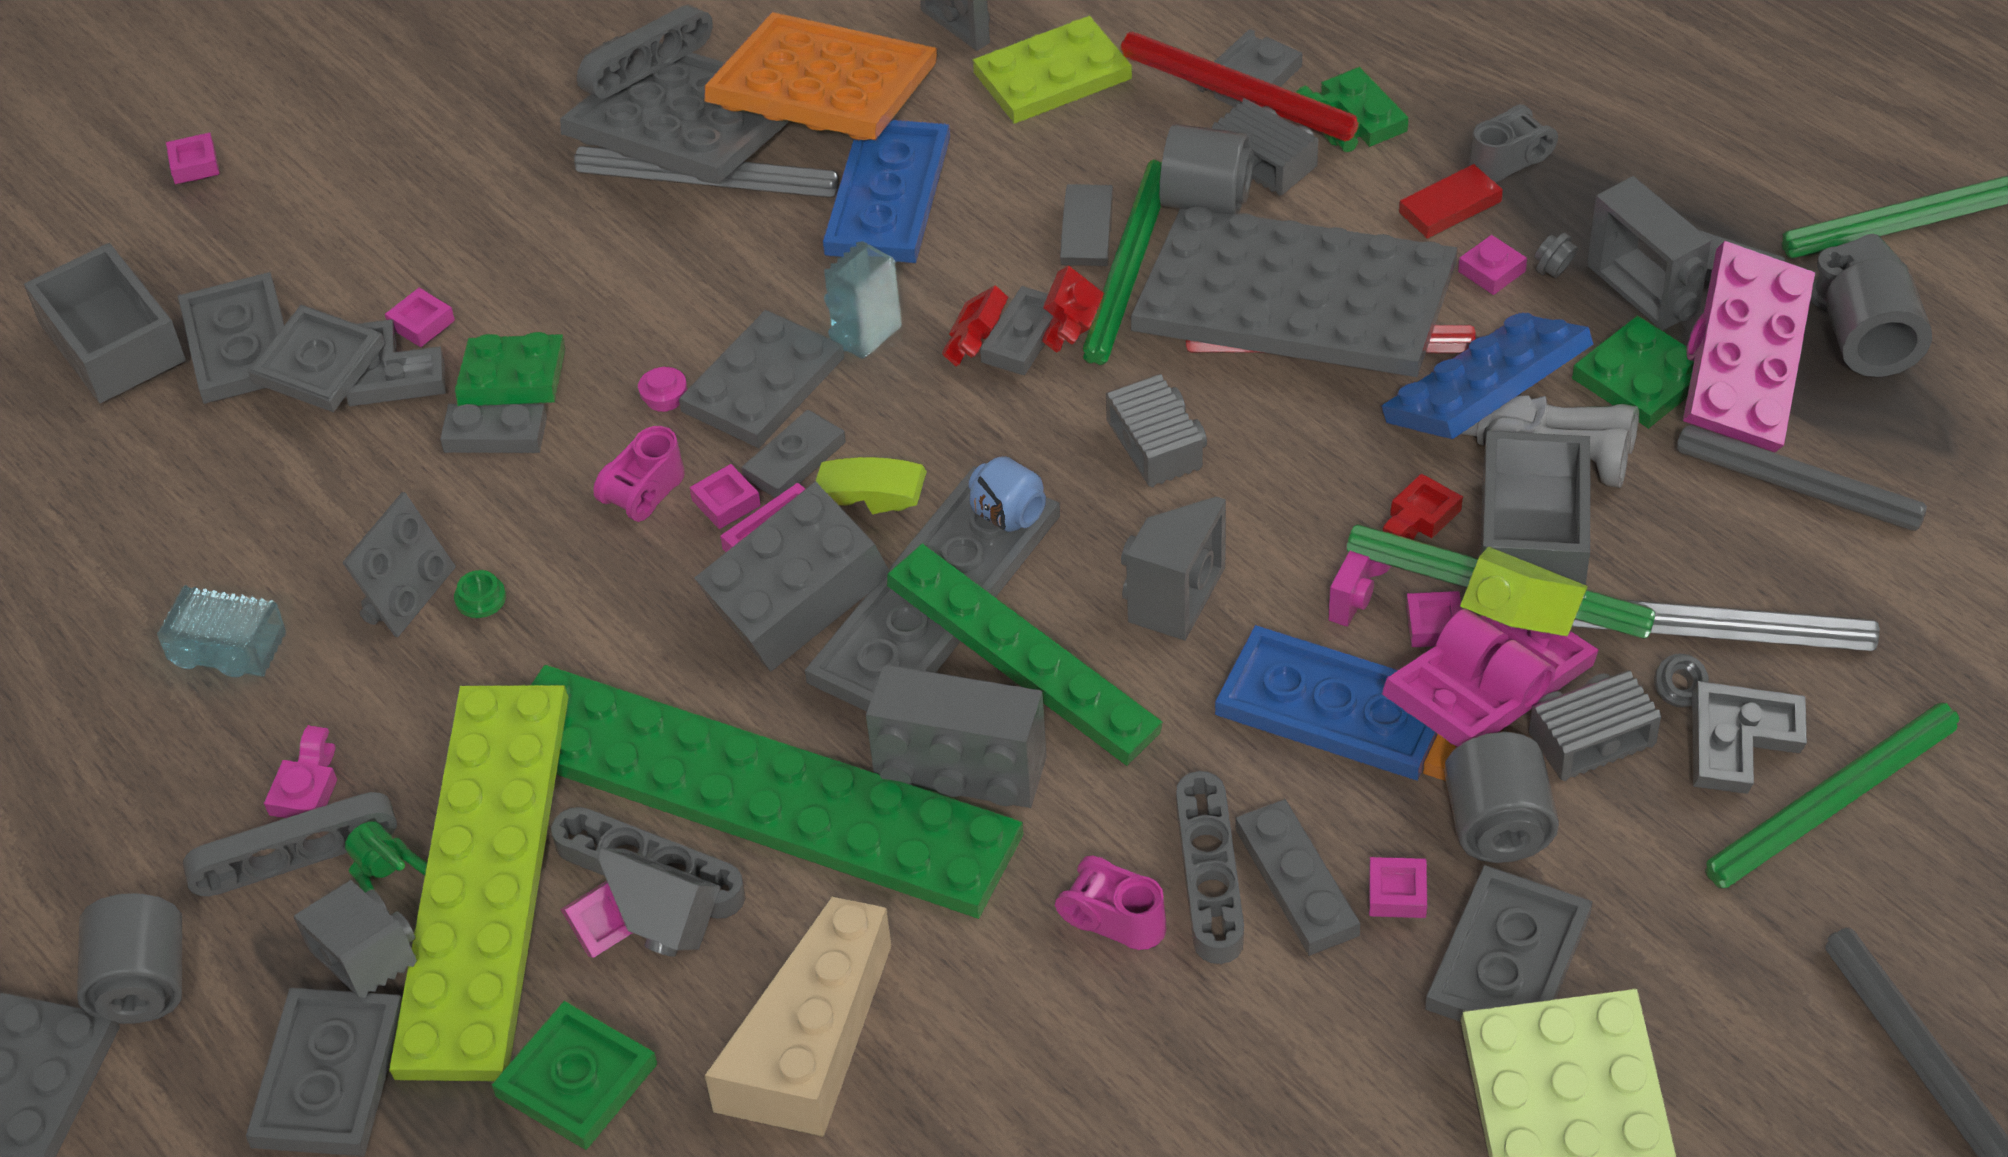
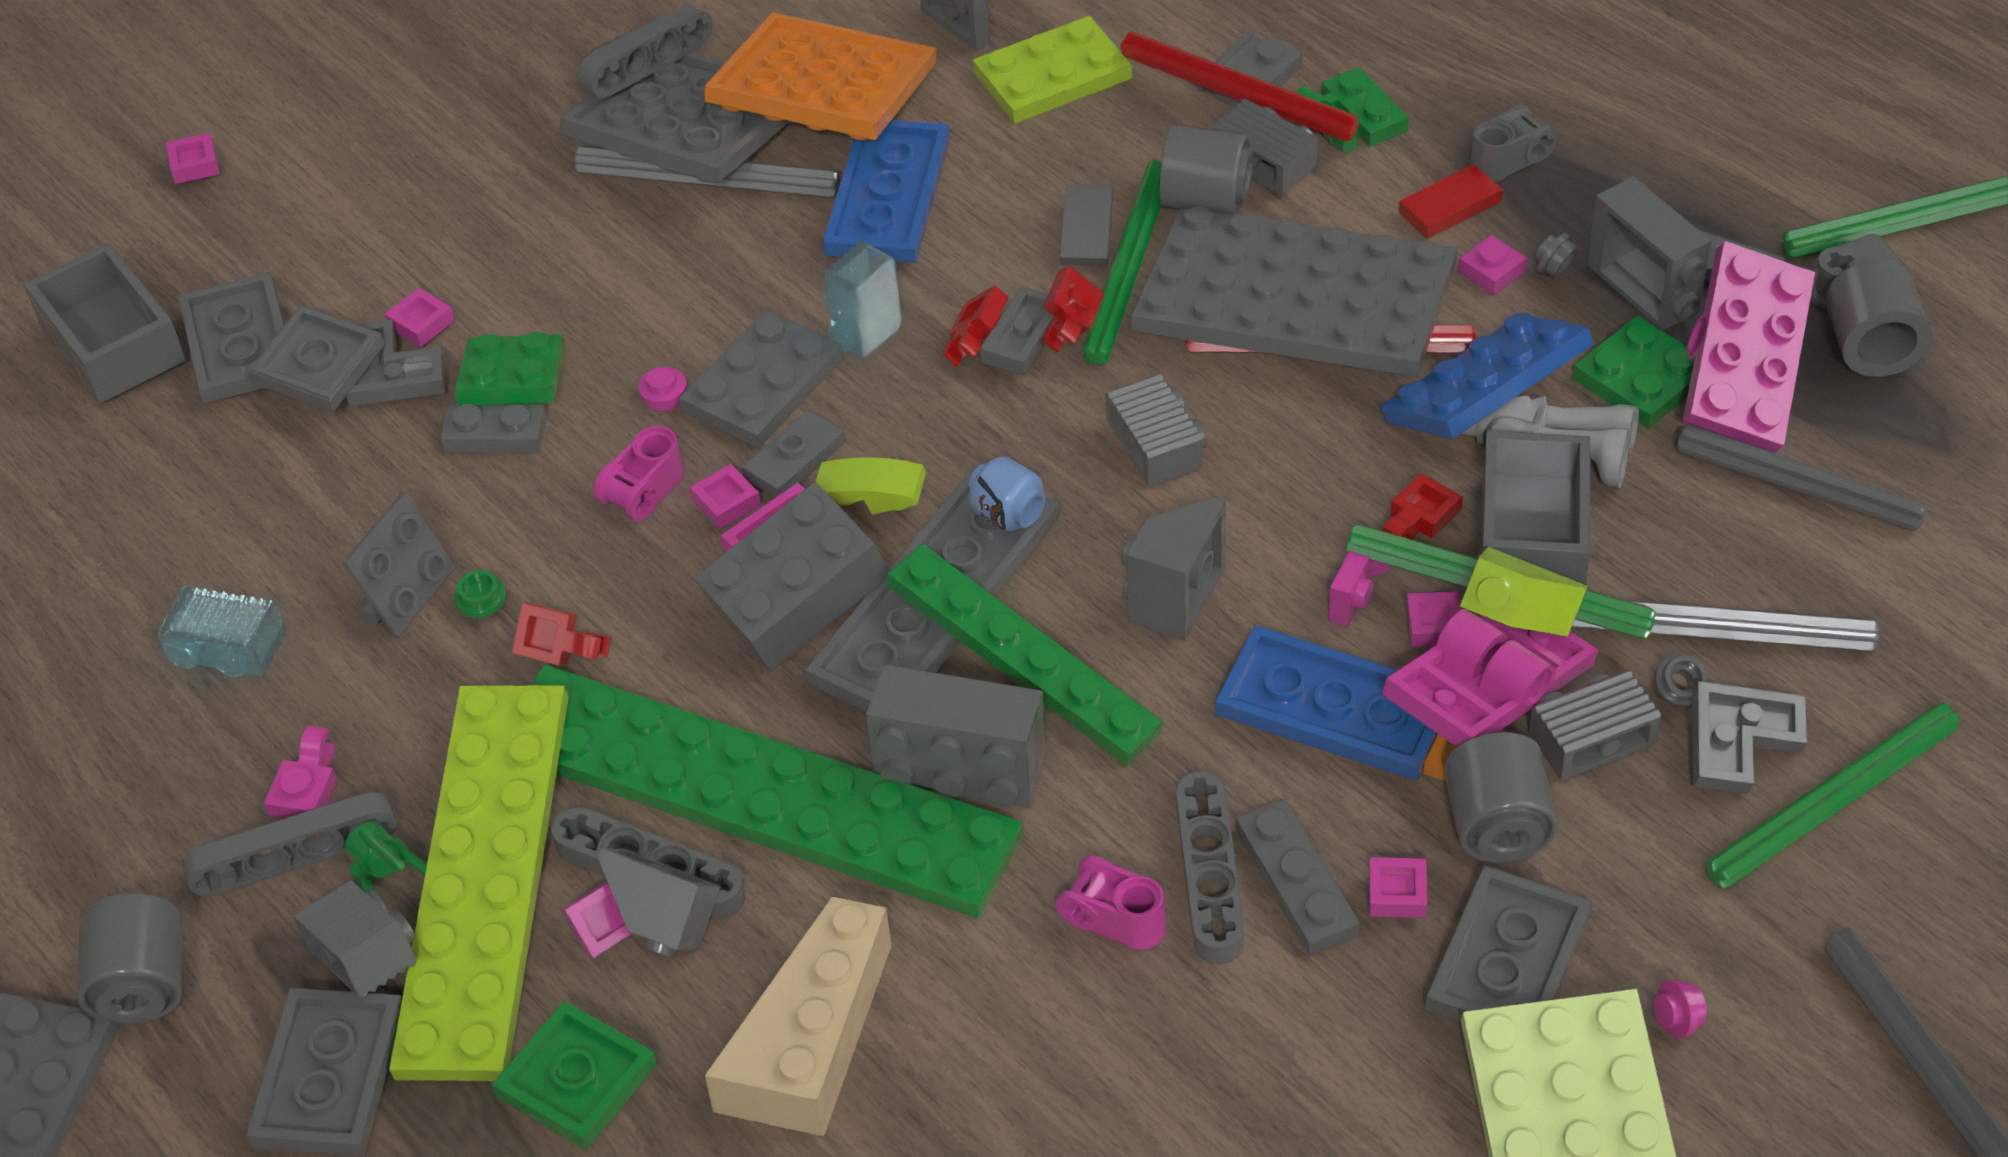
(550, 635): none -> red plate
(1679, 1008): none -> dark pink plate

